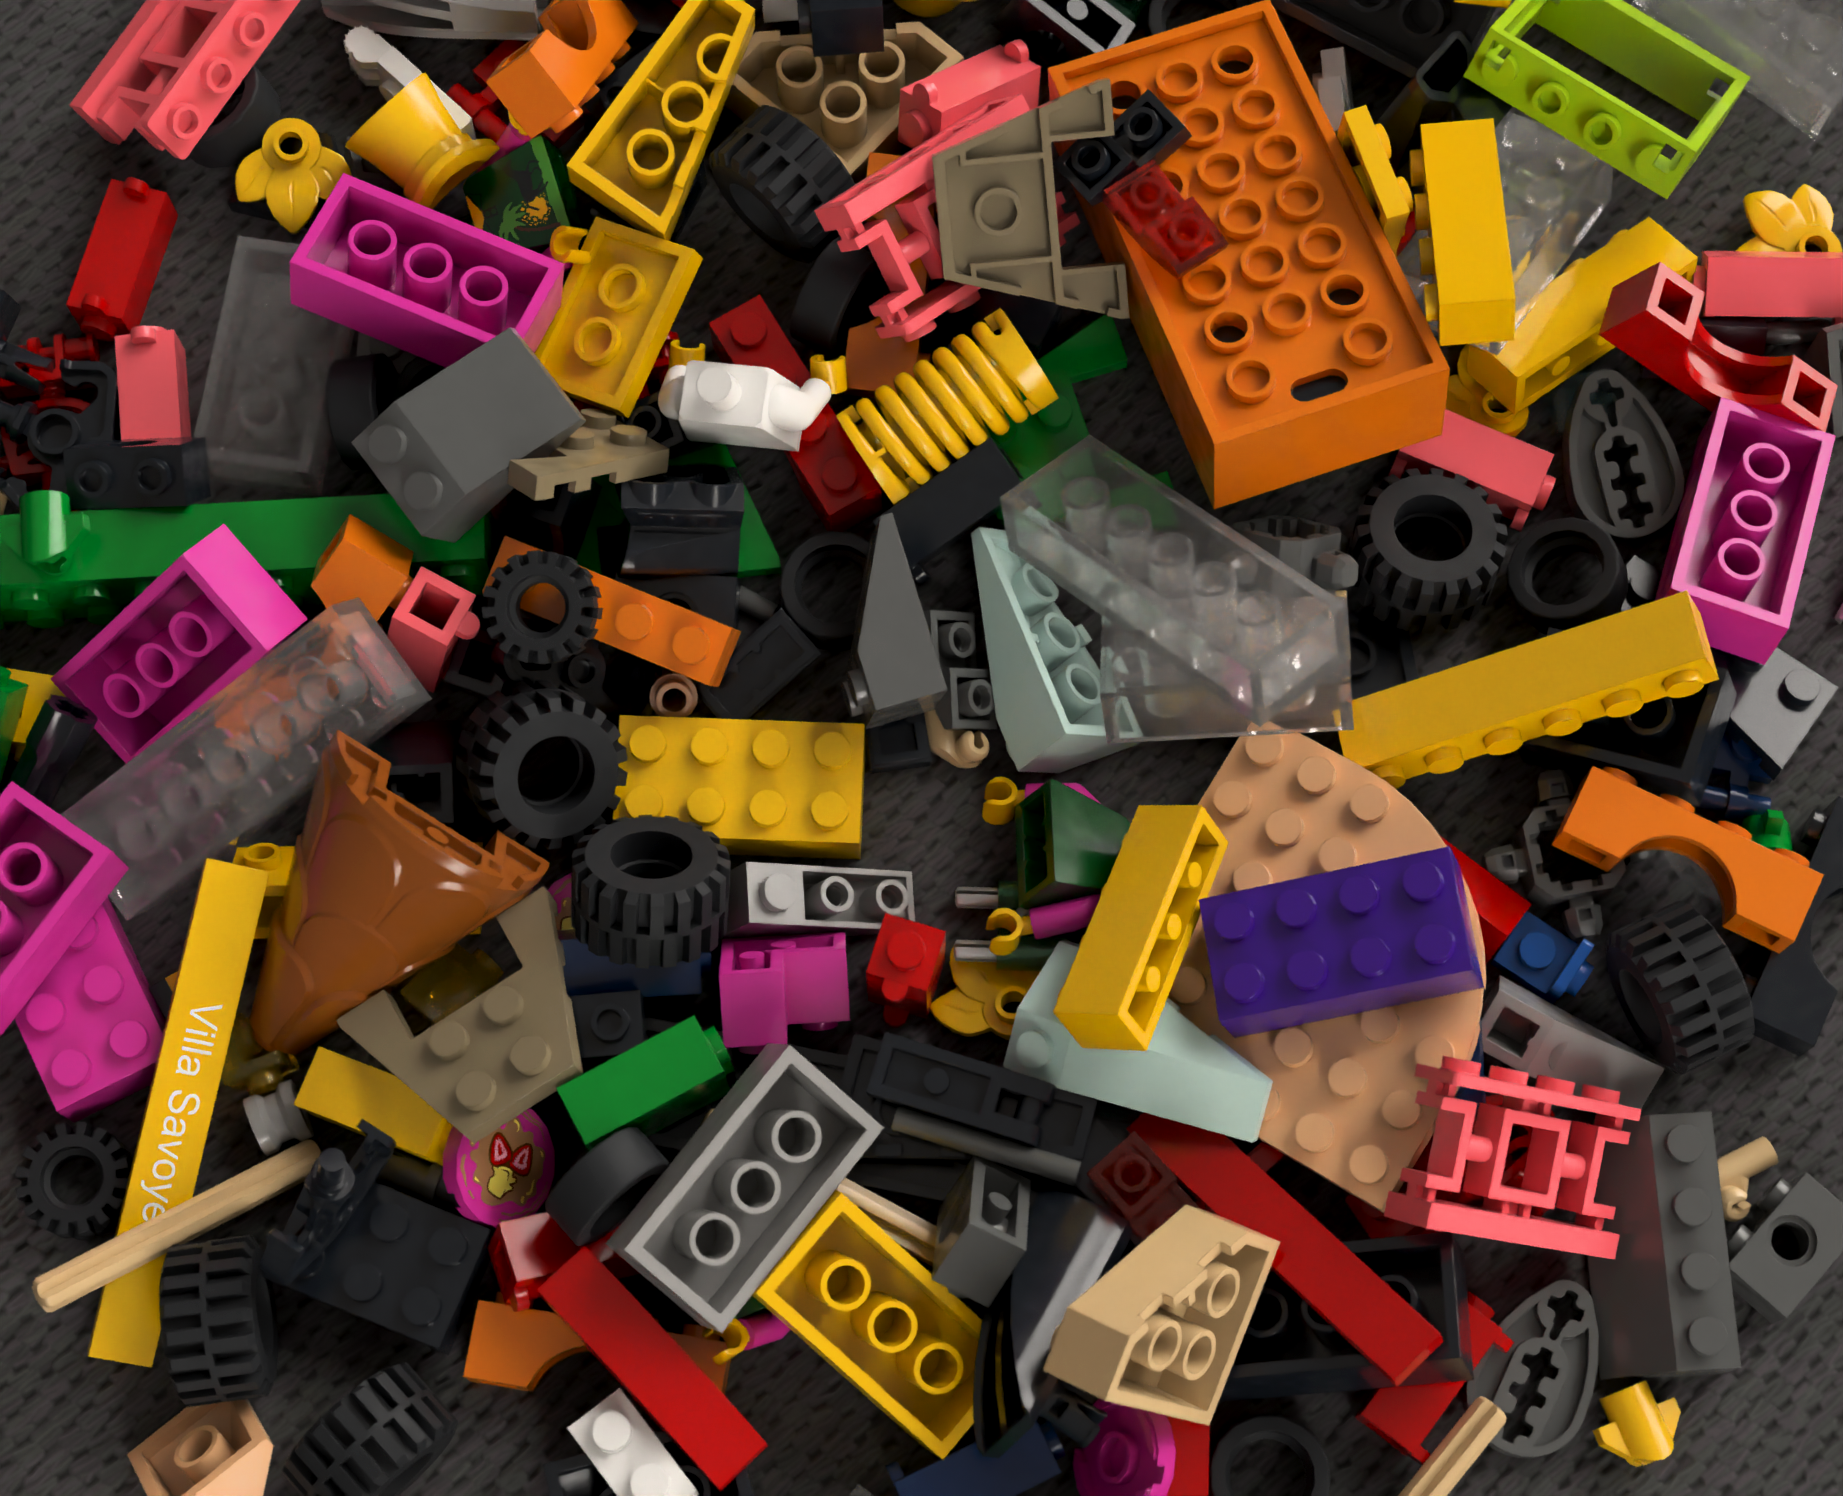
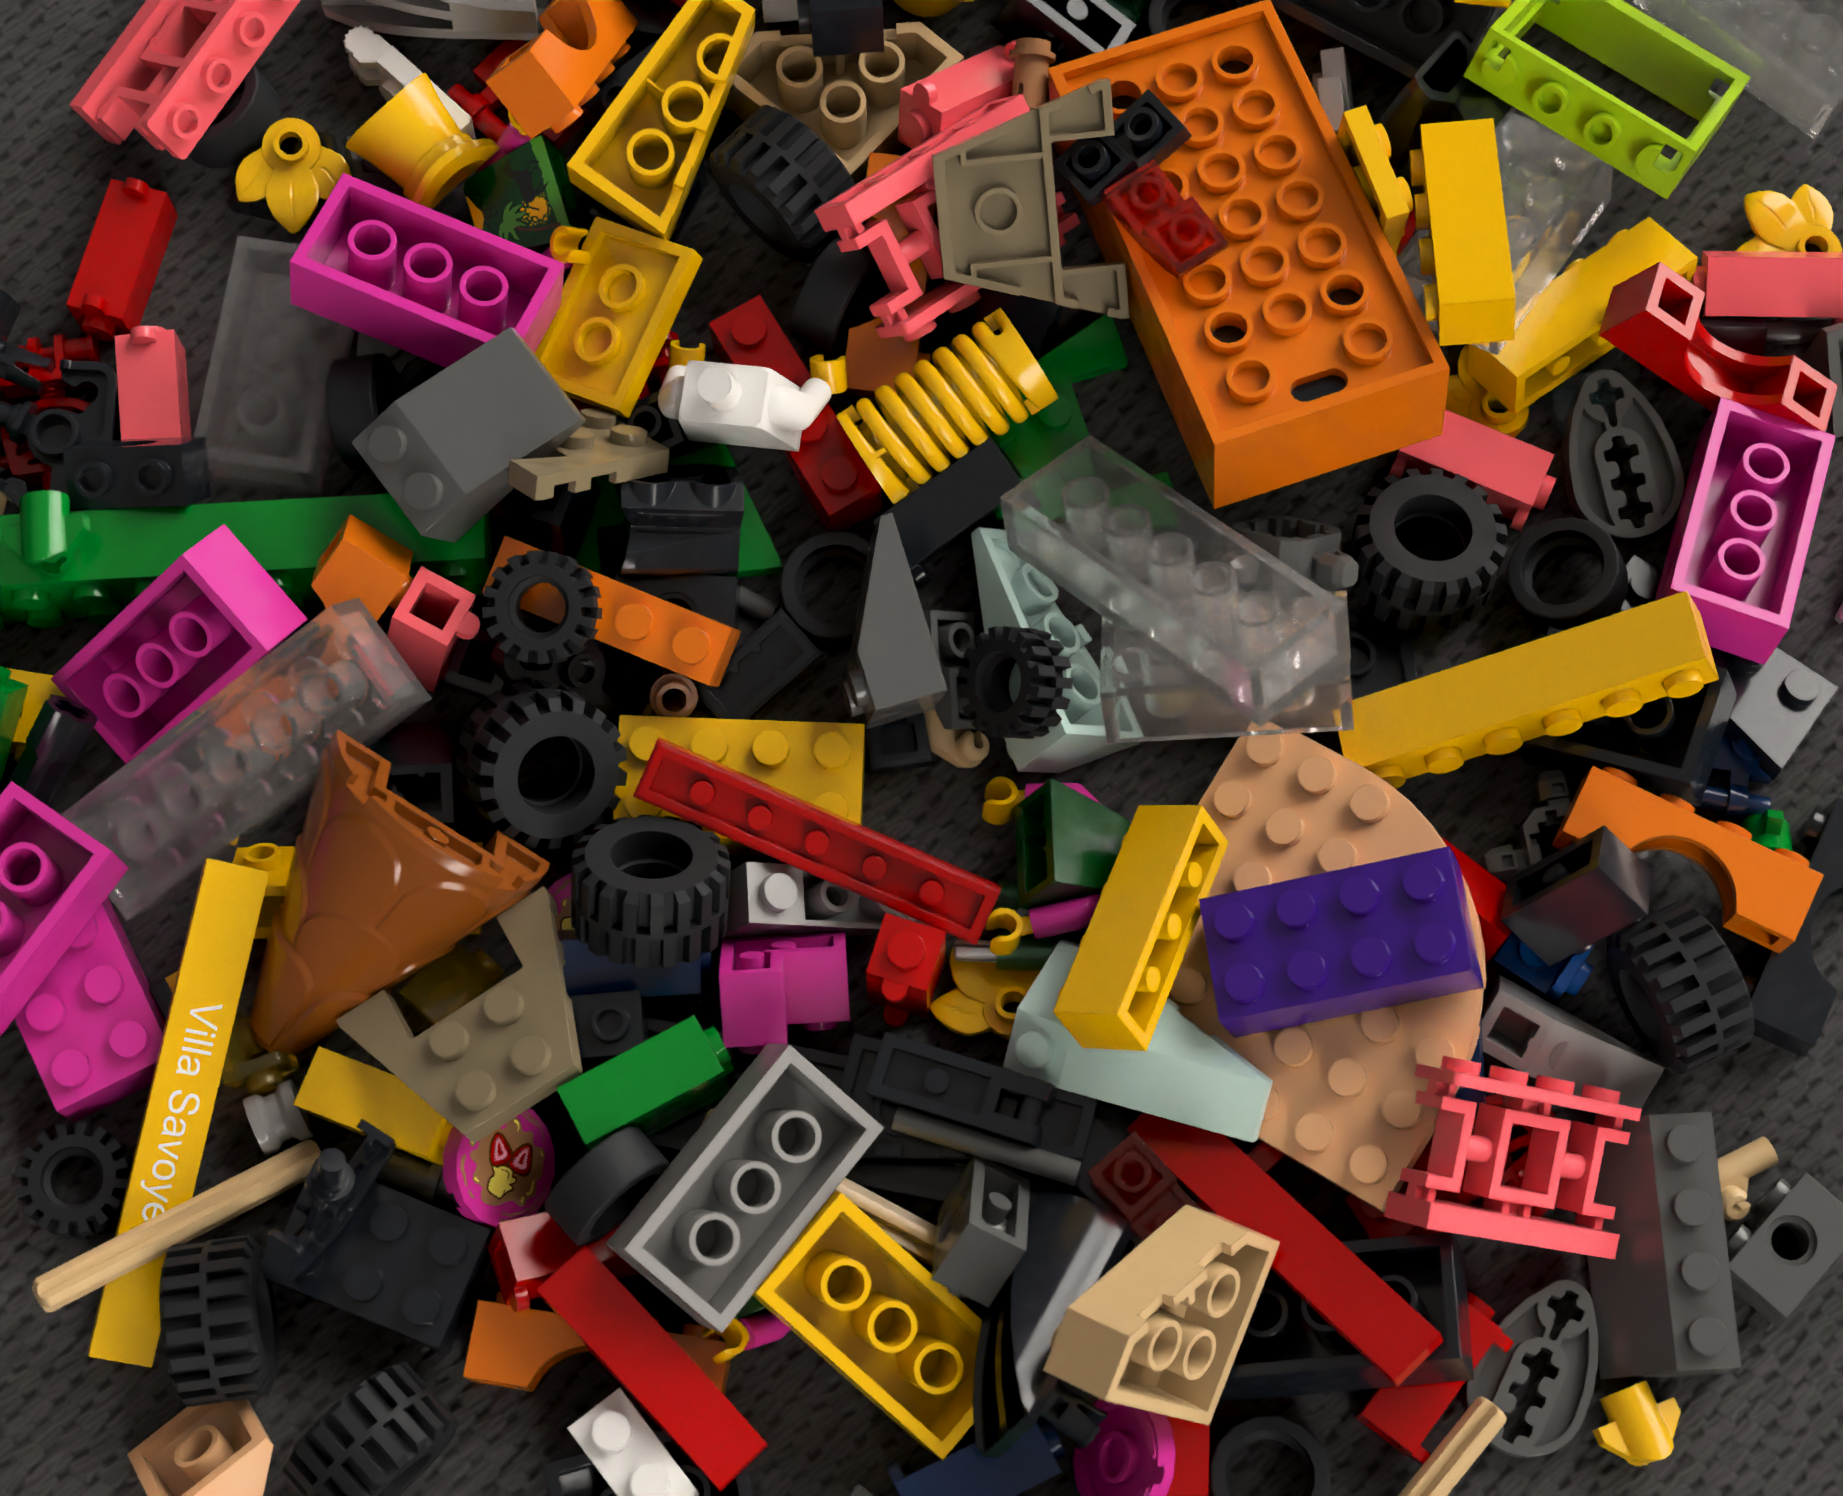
(817, 841): none -> red tile
(1031, 67): none -> medium nougat pin
(1039, 689): none -> black tyre
(1577, 896): none -> black brick

